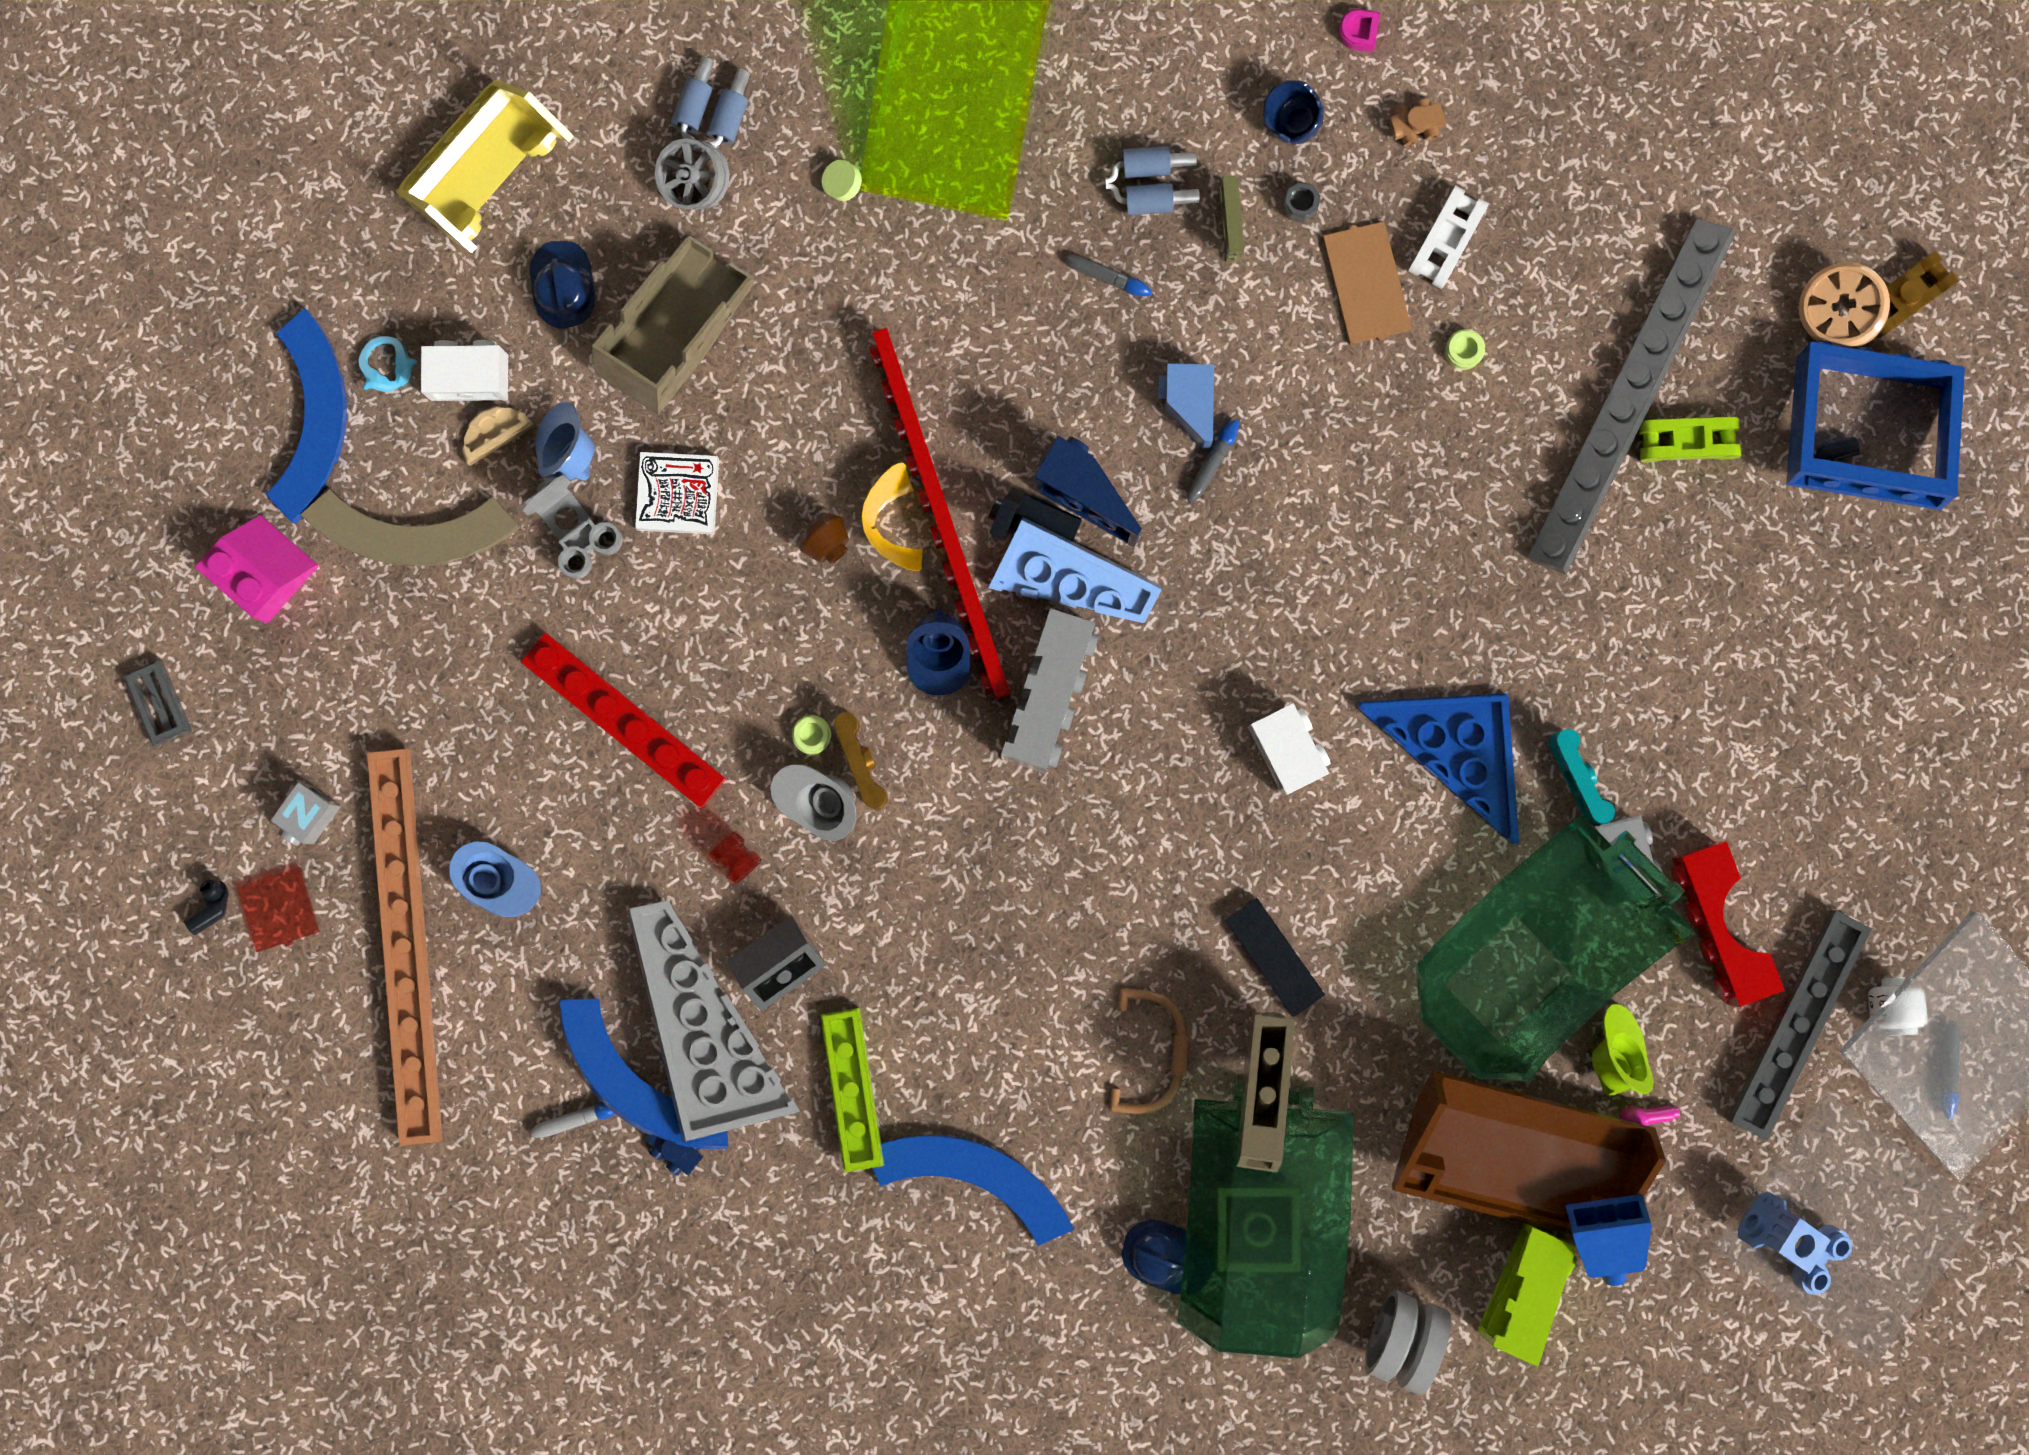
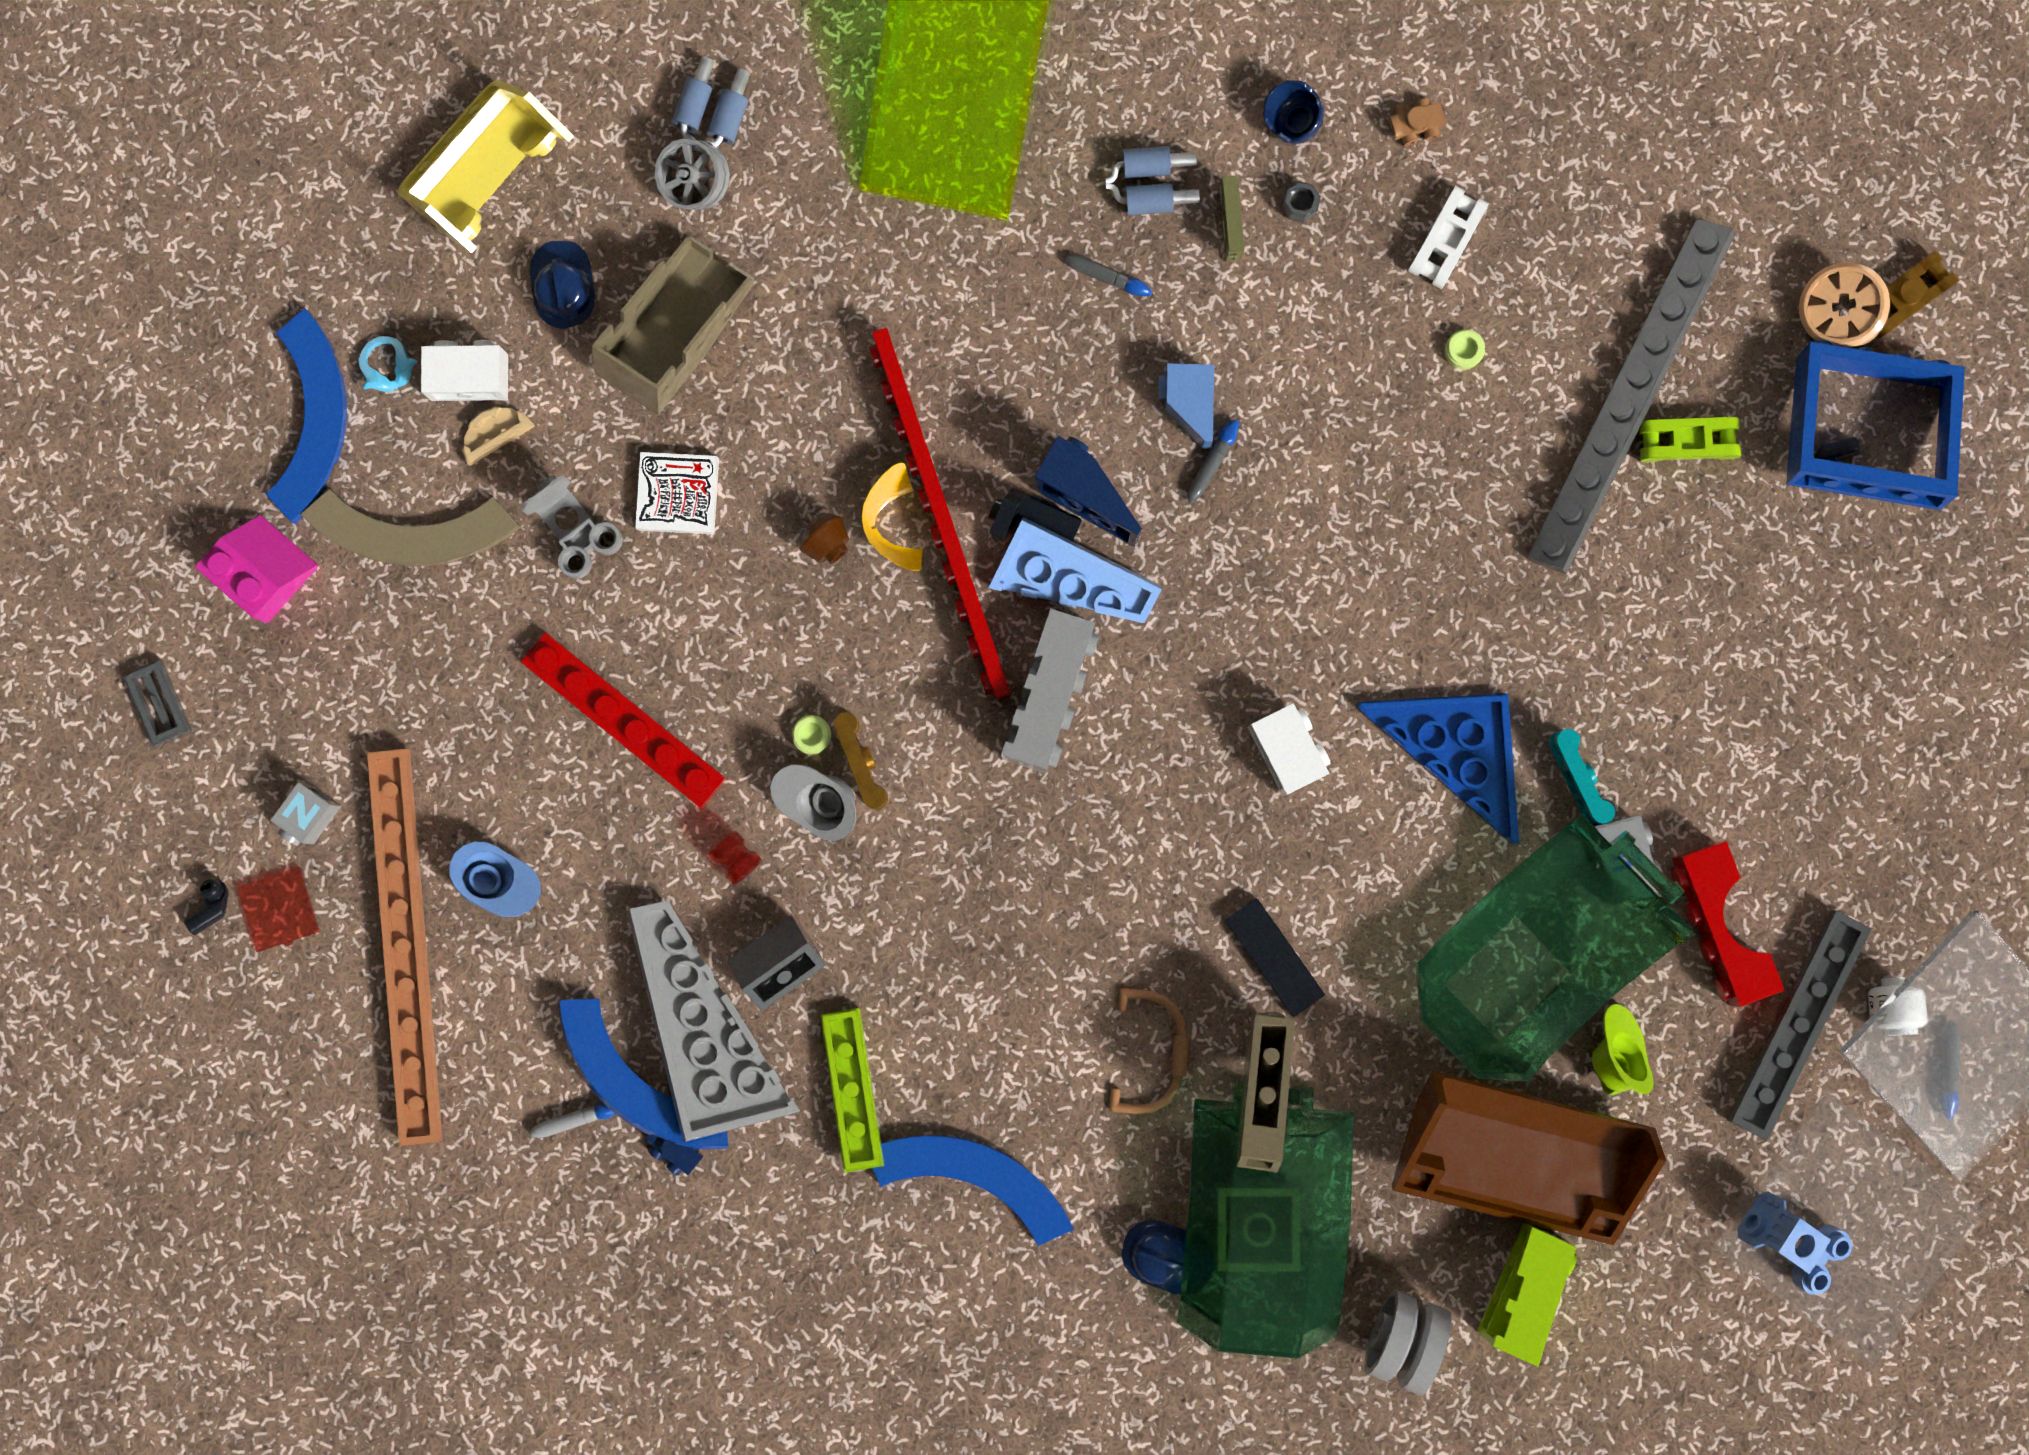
(563, 444): medium blue piece -> none
(841, 180): yellowish green tile -> none
(938, 654): dark blue piece -> none
(1359, 29): dark pink tile -> none
(1367, 283): medium nougat piece -> none
(1611, 1236): blue torso -> none
(1650, 1115): dark pink piece -> none

